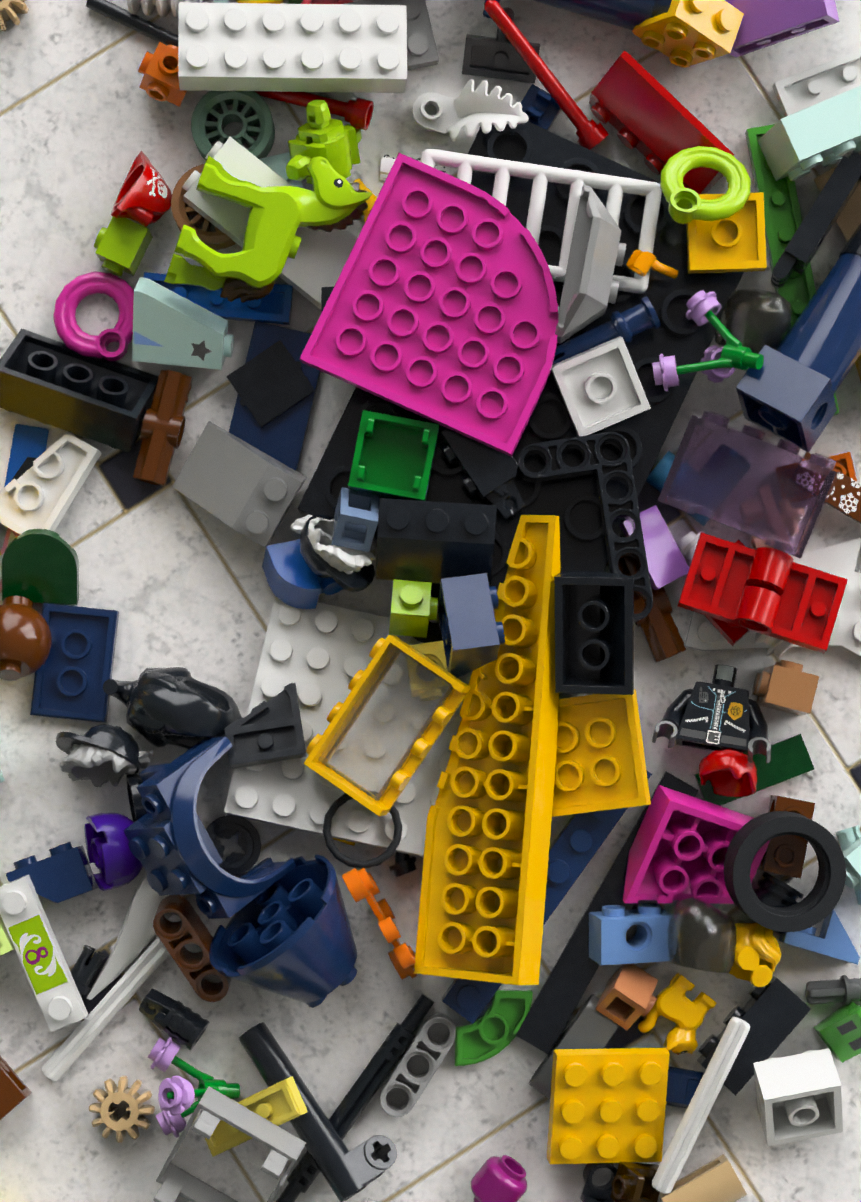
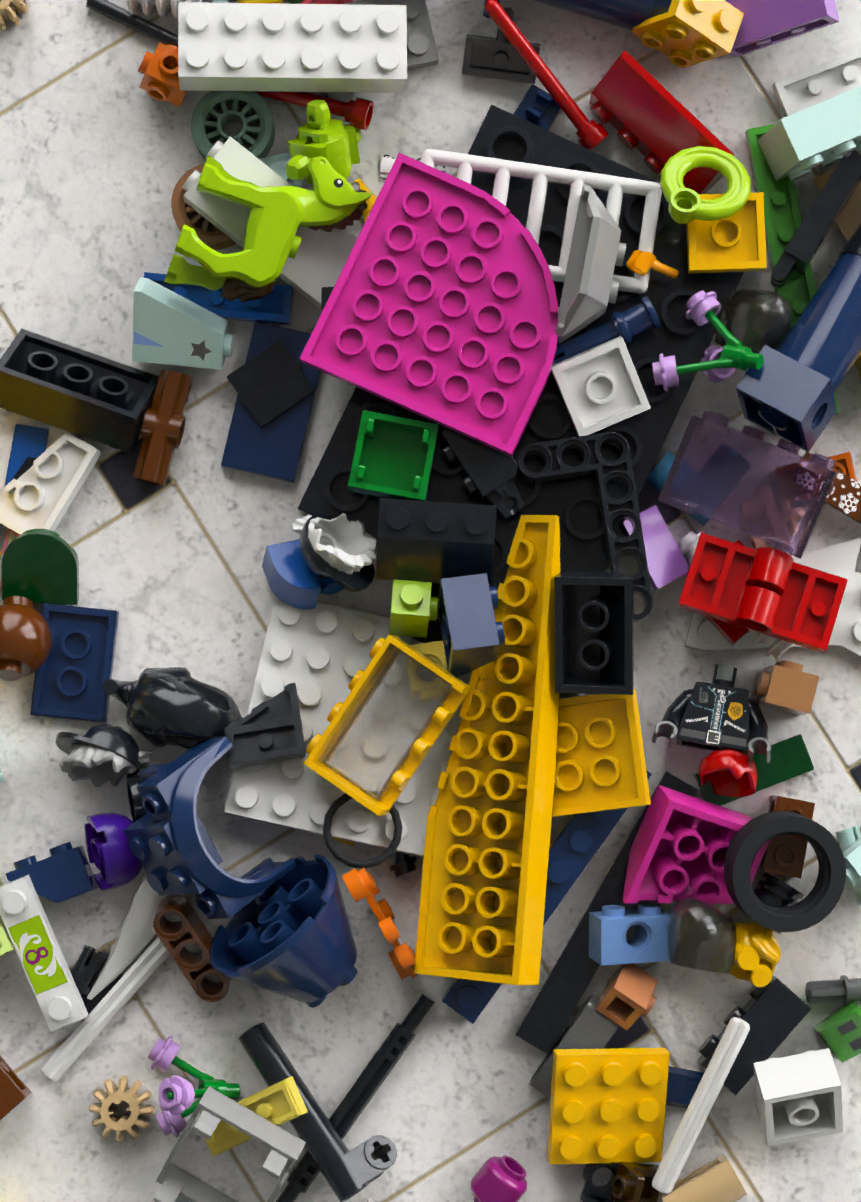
(66, 321): dark pink piece -> none
(122, 246): lime brick -> none
(143, 194): red hat -> none
(174, 1018): black hinge -> none
(239, 484): light grey slope -> none
(248, 839): black gear -> none
(355, 519): sand blue brick -> none
(416, 1083): light grey beam -> none
(468, 111): white plant -> none
(494, 1029): bright green tile -> none
(658, 625): reddish brown piece -> none
(686, 1014): yellow animal -> none
(831, 942): medium blue slope -> none

